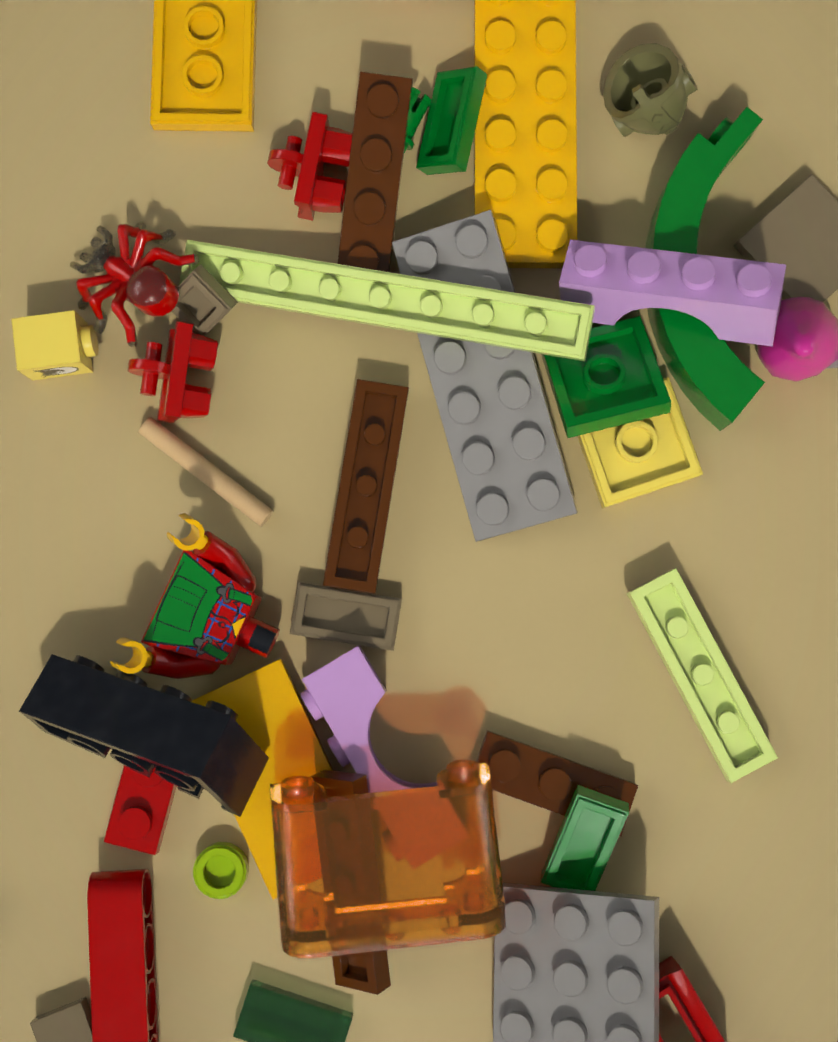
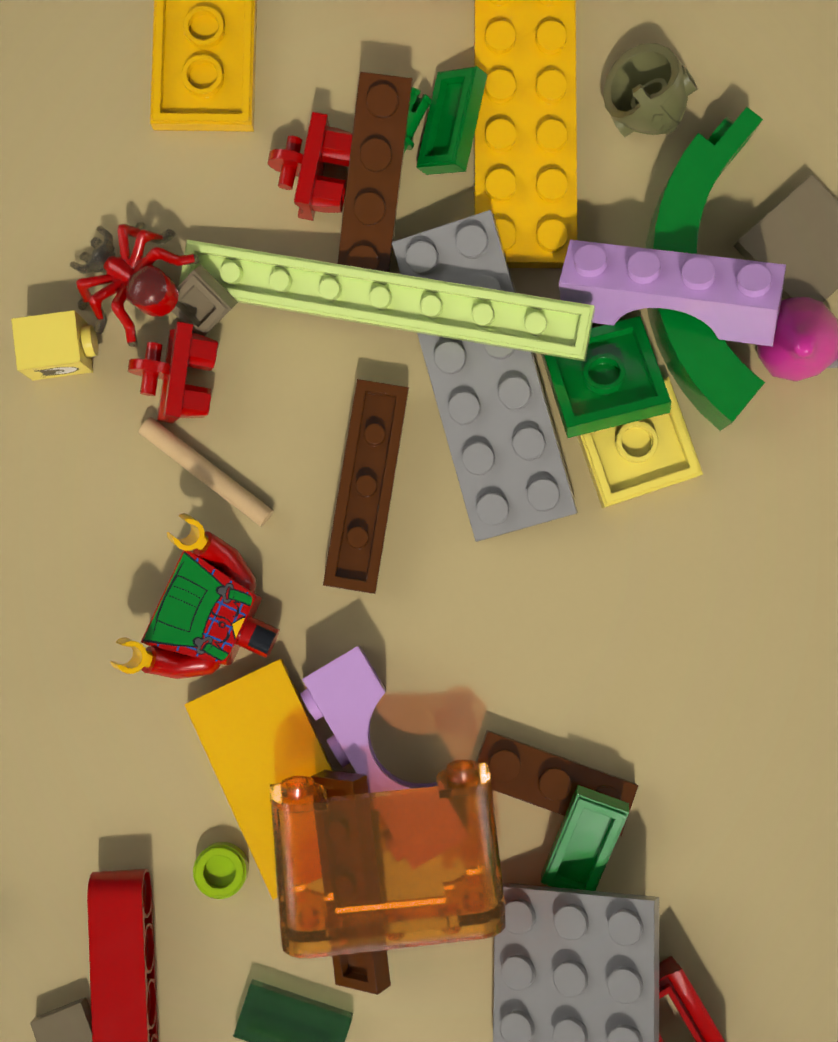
(140, 812): red plate -> none
(147, 729): black wedge -> none
(345, 616): dark tan tile -> none
(702, 676): yellowish green plate -> none

